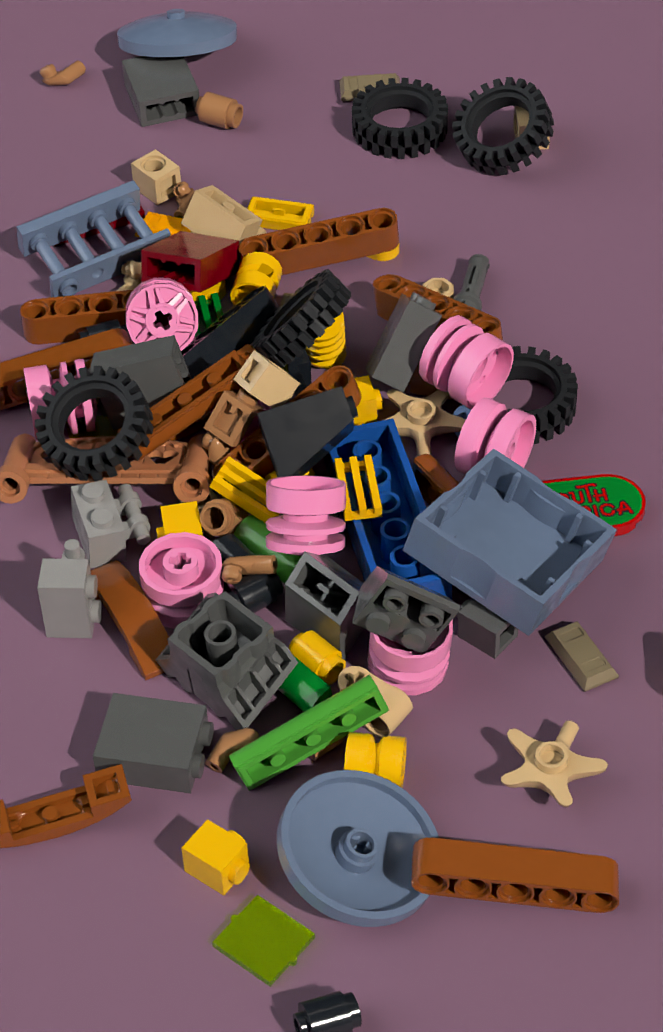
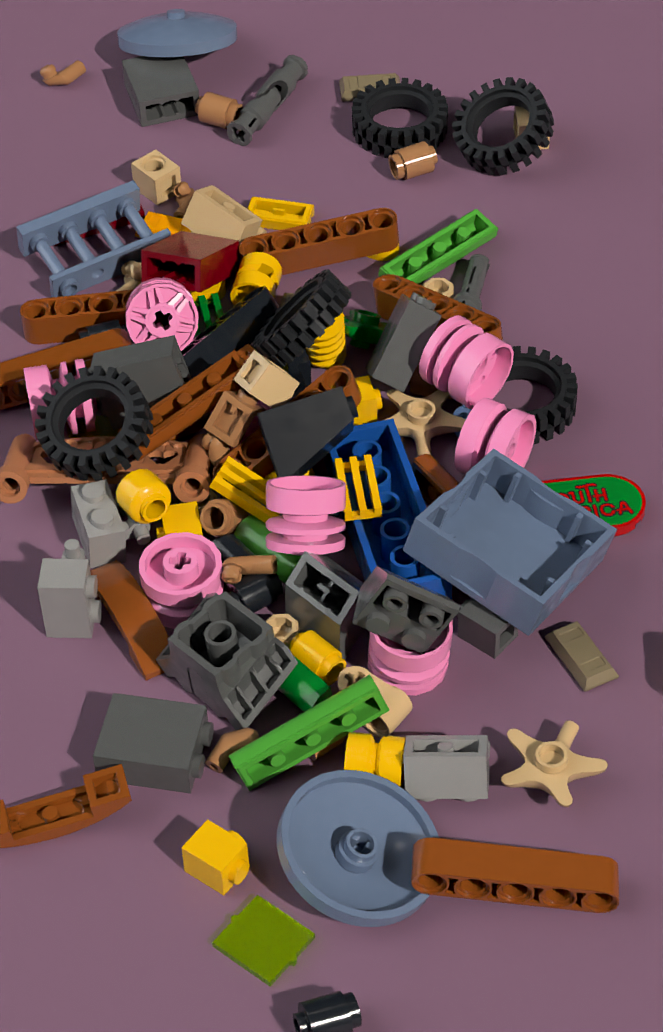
(143, 496): none -> yellow head
(268, 100): none -> dark grey piece
(284, 627): none -> tan tile
(363, 328): none -> green animal
(412, 161): none -> medium nougat brick
(442, 248): none -> bright green brick
(447, 767): none -> light grey brick

